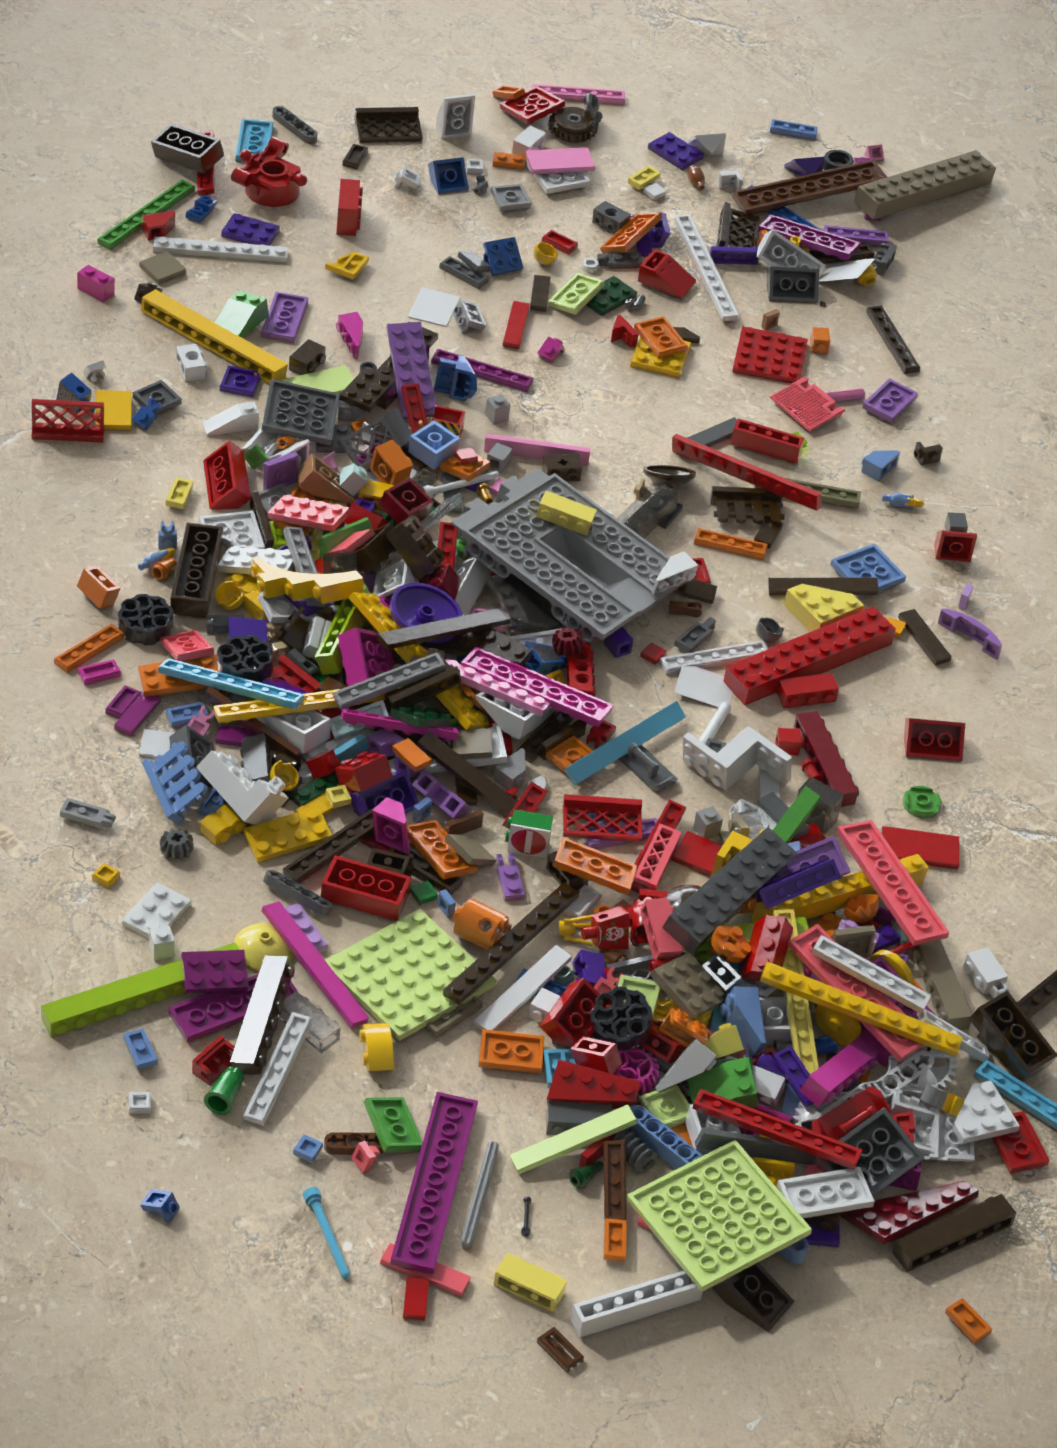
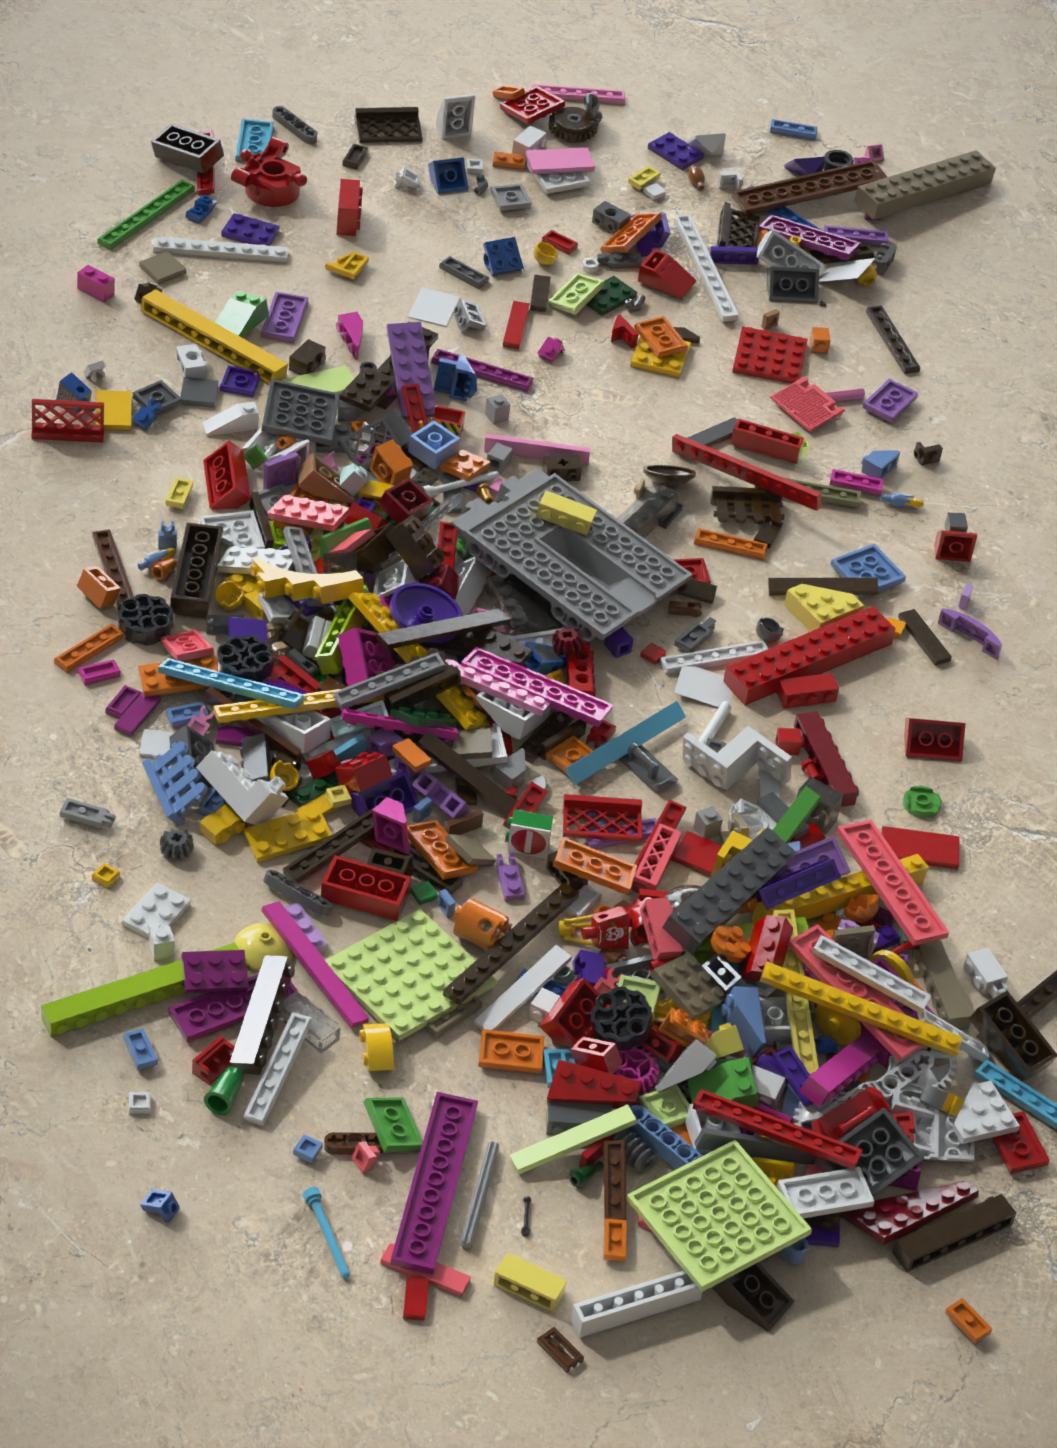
(112, 564): none -> reddish brown tile
(158, 224): red slope -> none
(199, 392): none -> dark grey tile
(466, 456): tile -> none
(473, 261): dark grey tile -> none
(676, 571): white slope -> none
(856, 482): none -> dark pink plate

